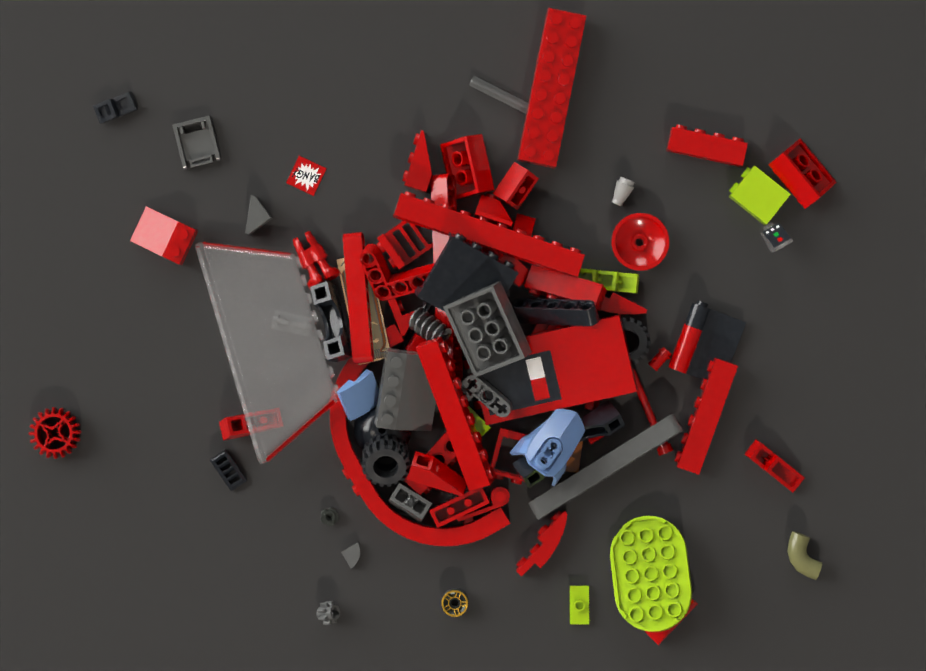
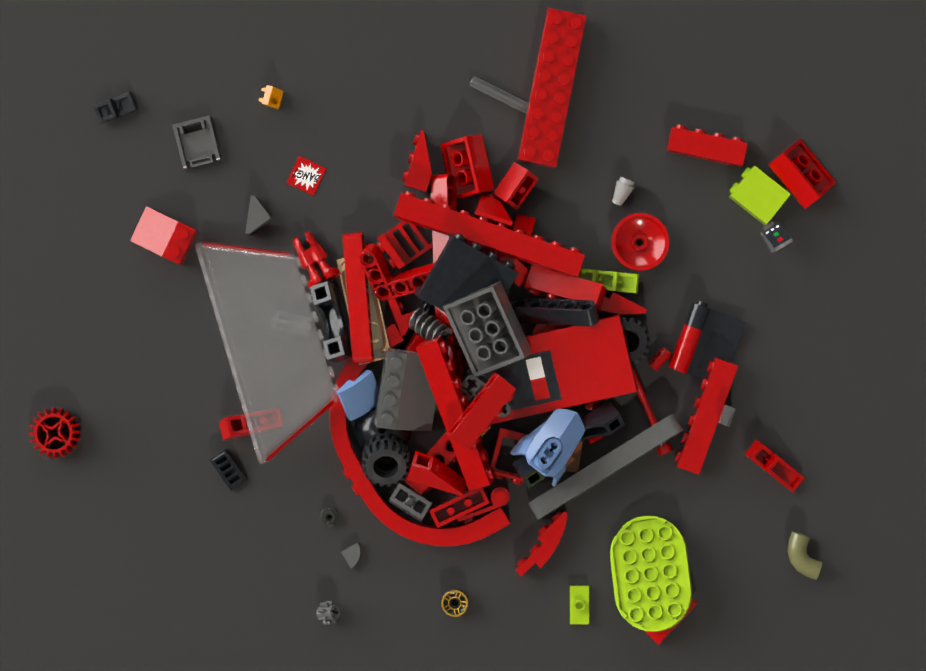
(271, 97): none -> light orange tile
(481, 412): none -> red brick
(727, 415): none -> dark grey slope

